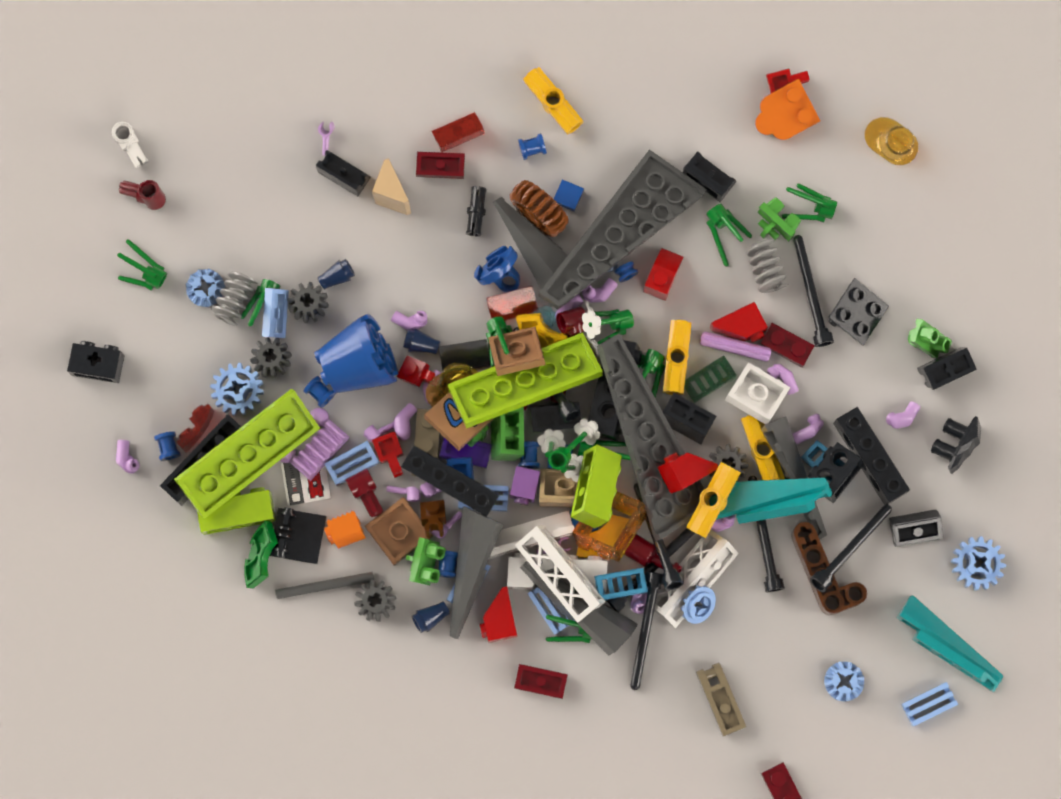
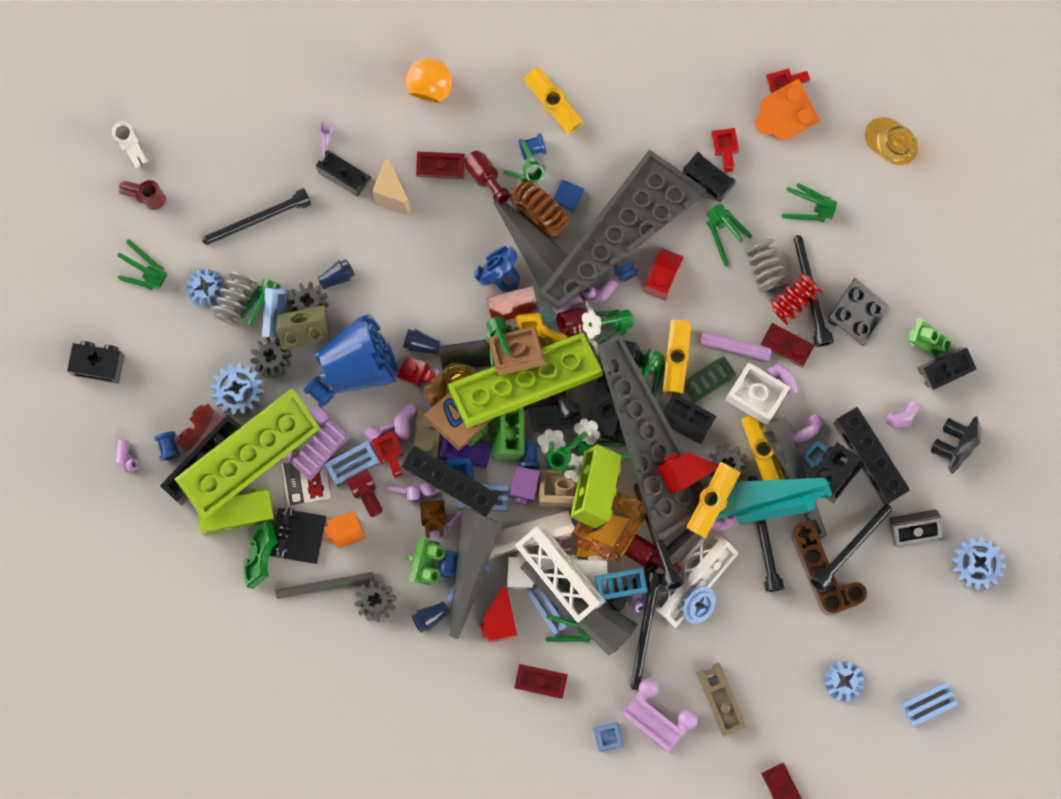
(299, 200): none -> black piece
(303, 327): none -> olive brick
(397, 530): medium nougat tile -> none
(416, 321): lavender arm -> none
(429, 80): none -> light orange helmet
(458, 132): clear red slope -> none
(476, 211): black pin -> none
(485, 175): none -> dark red piece
(531, 170): none -> green plant
(608, 737): none -> medium blue tile
(654, 723): none -> lavender gear
(725, 145): none -> red plate
(741, 324): red slope -> none
(770, 214): bright green hips -> none
(795, 297): none -> red piece
(947, 645): teal wedge -> none

